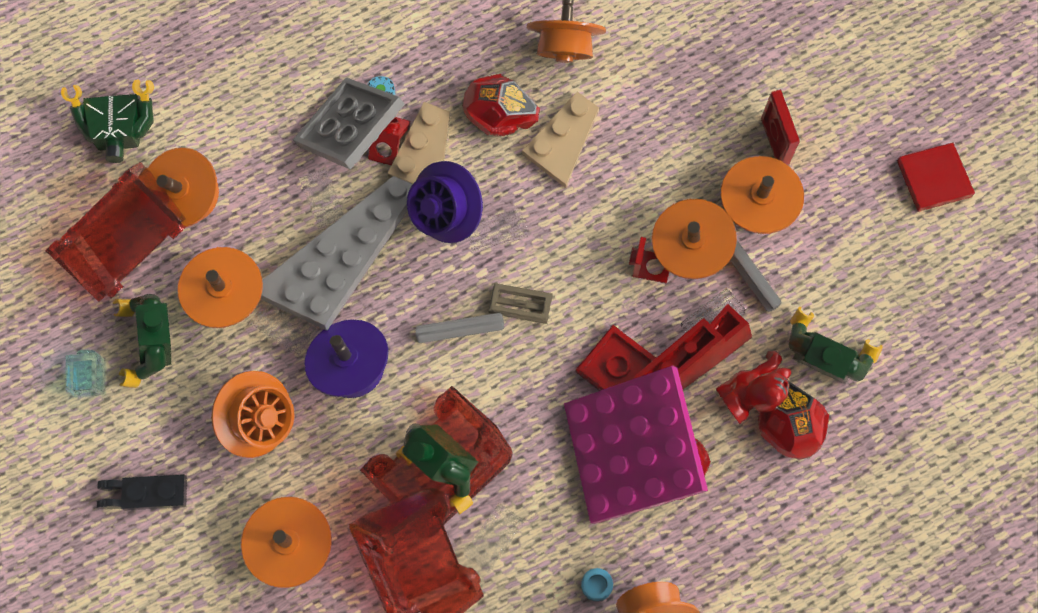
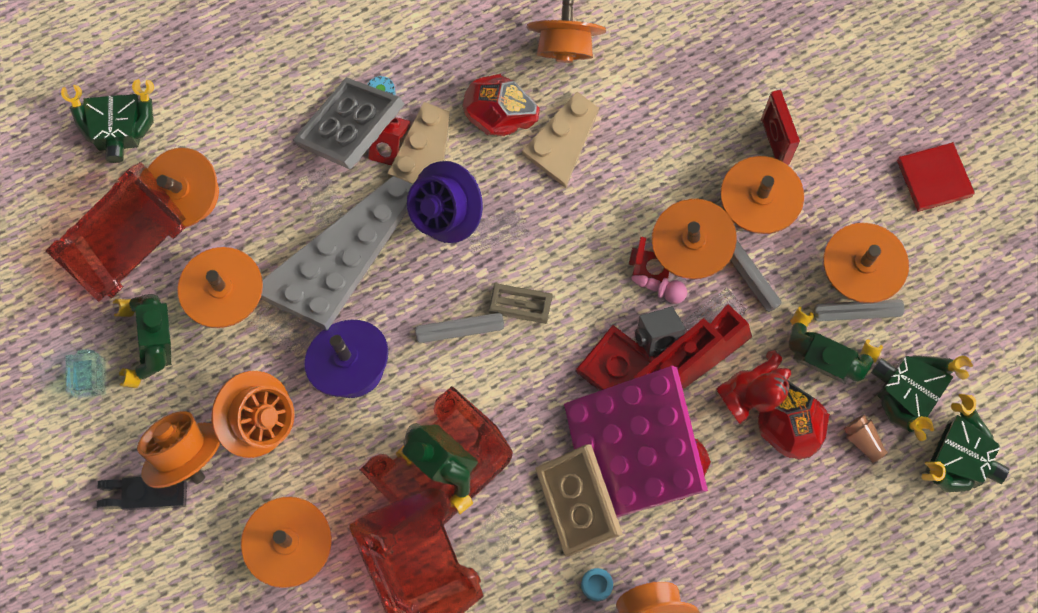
(176, 450): none -> orange piece
(578, 500): none -> tan tile
(659, 330): none -> dark grey brick
(673, 291): none -> bright pink bar
(858, 310): none -> light grey axle
(865, 438): none -> nougat cone
(866, 263): none -> orange piece
(915, 388): none -> dark green torso
(965, 452): none -> dark green torso

